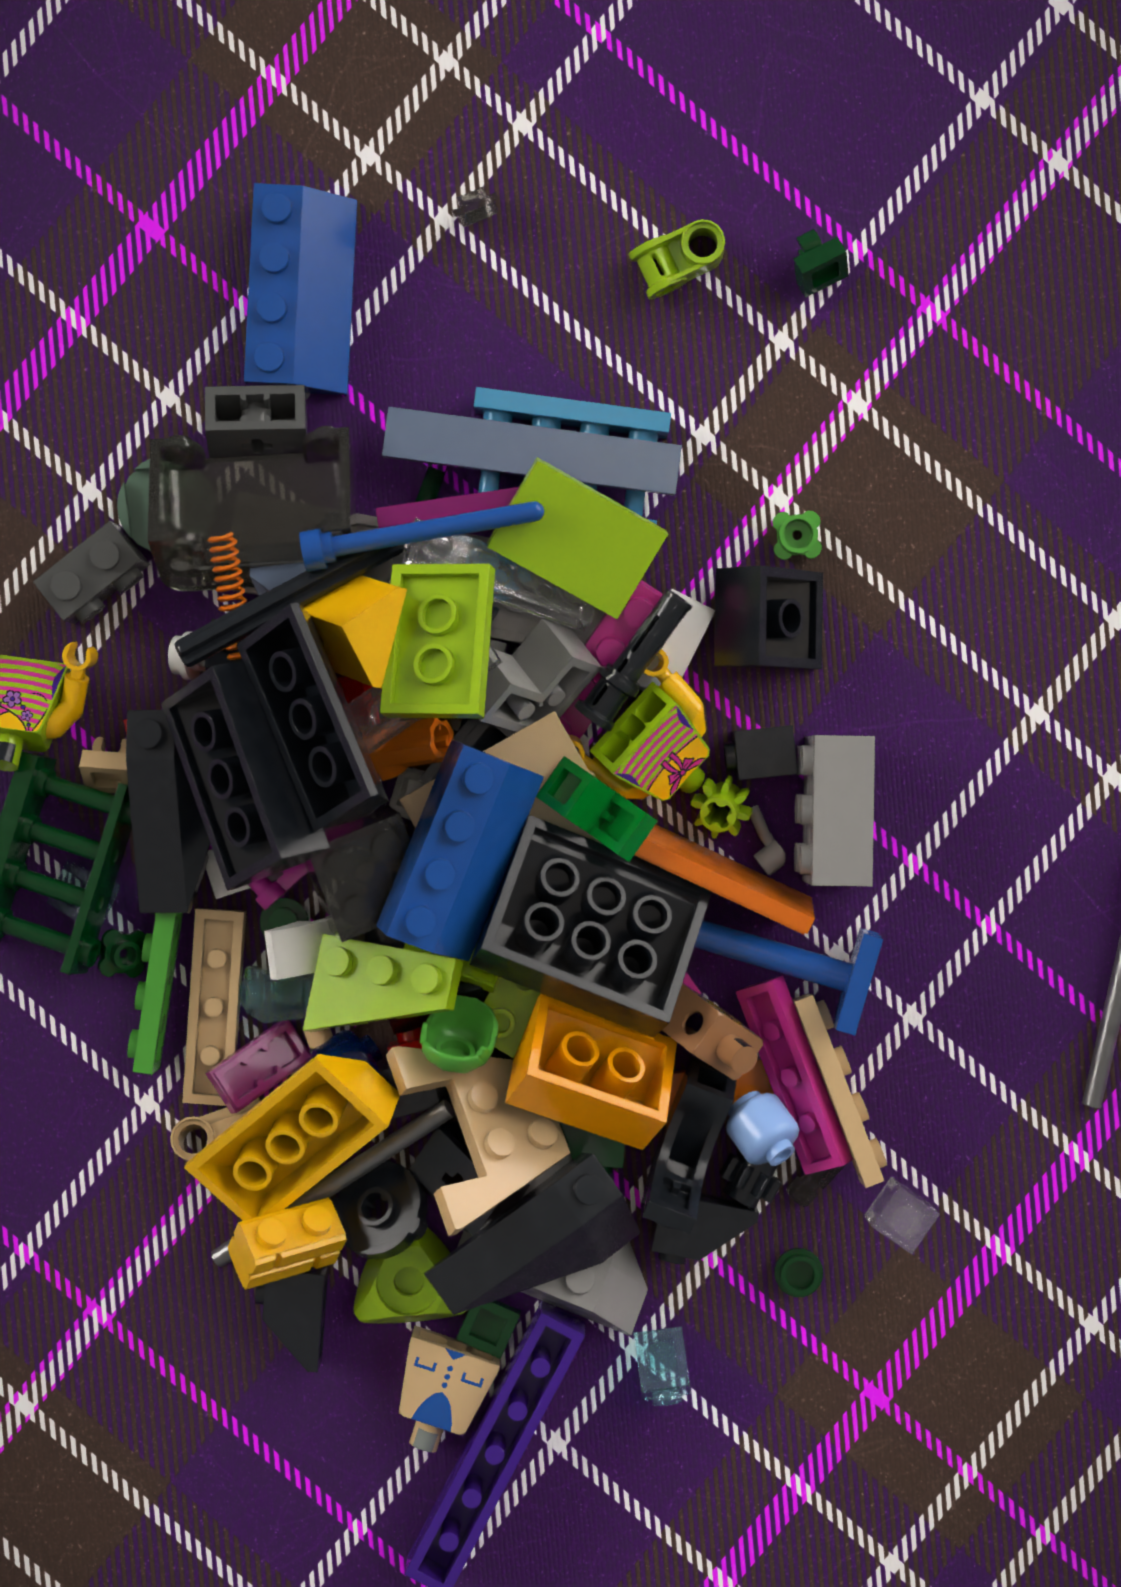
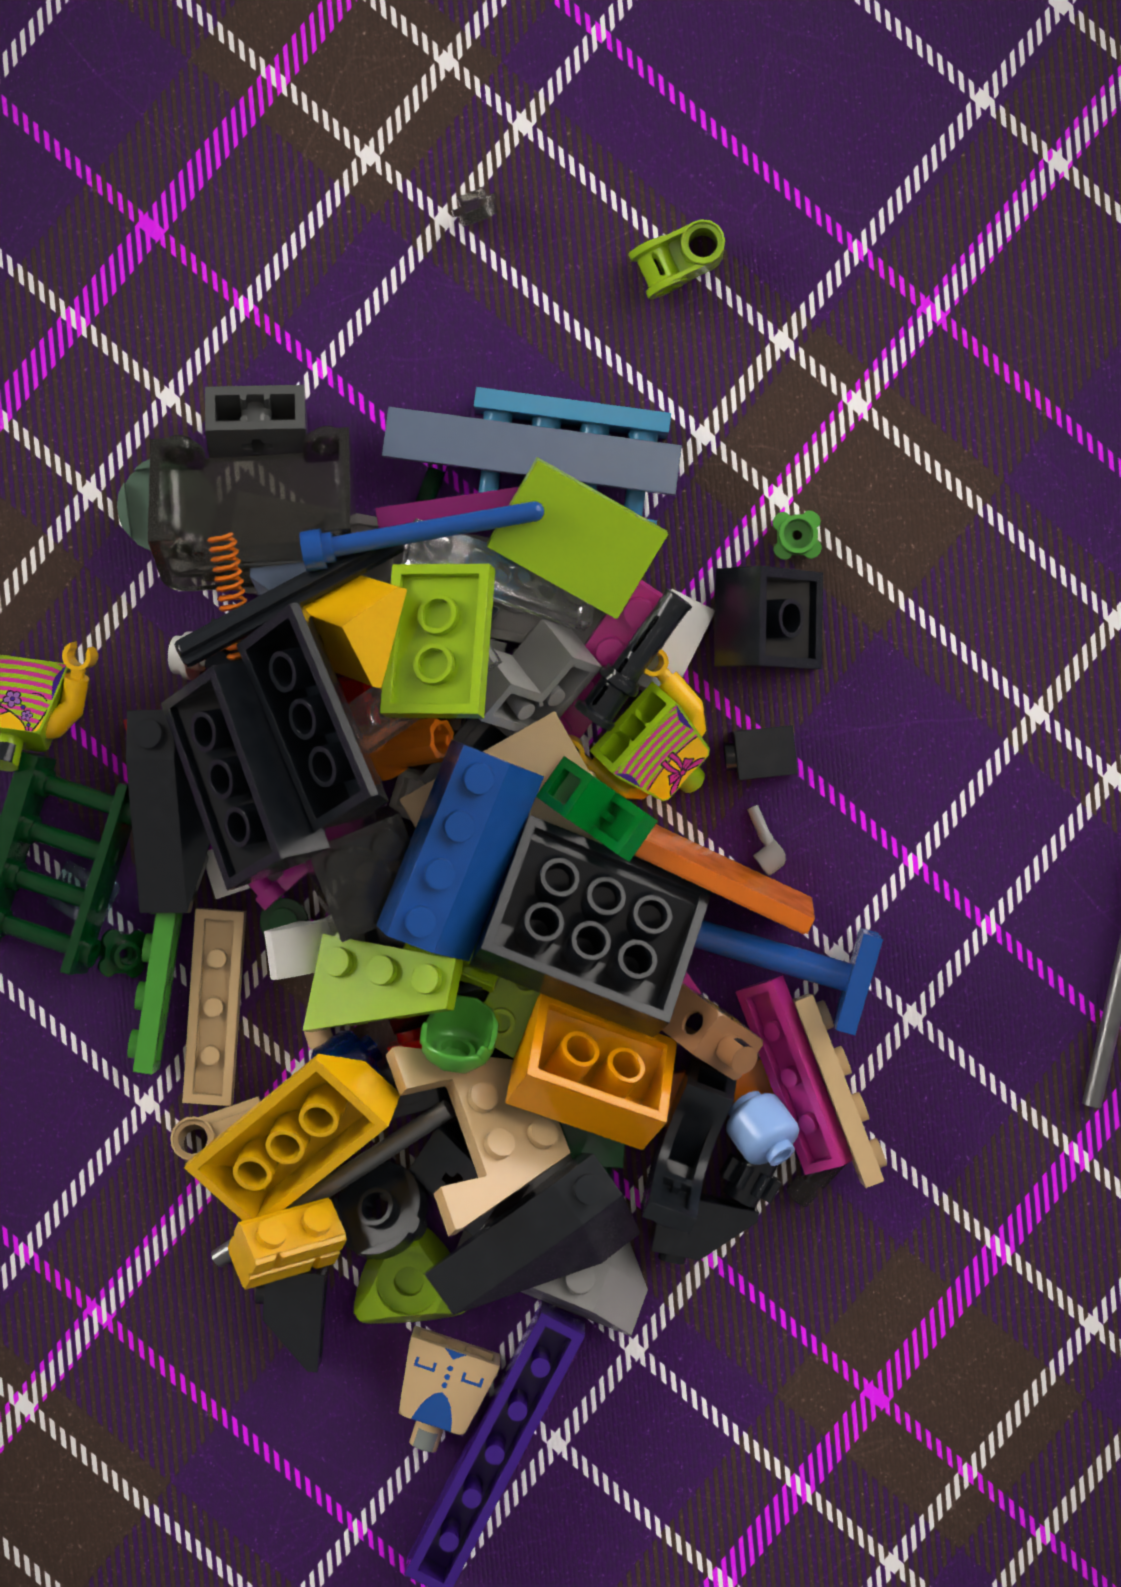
(92, 574): dark grey brick -> none
(103, 768): tan tile -> none
(259, 1065): magenta plate -> none
(274, 999): clear light blue bracket -> none
(300, 288): blue slope -> none
(489, 1327): dark green plate -> none
(662, 1365): clear light blue bracket -> none
(720, 819): lime gear -> none
(798, 1272): dark green plate -> none
(819, 263): dark green tile -> none
(836, 810): light grey brick -> none
(901, 1215): clear brick -> none

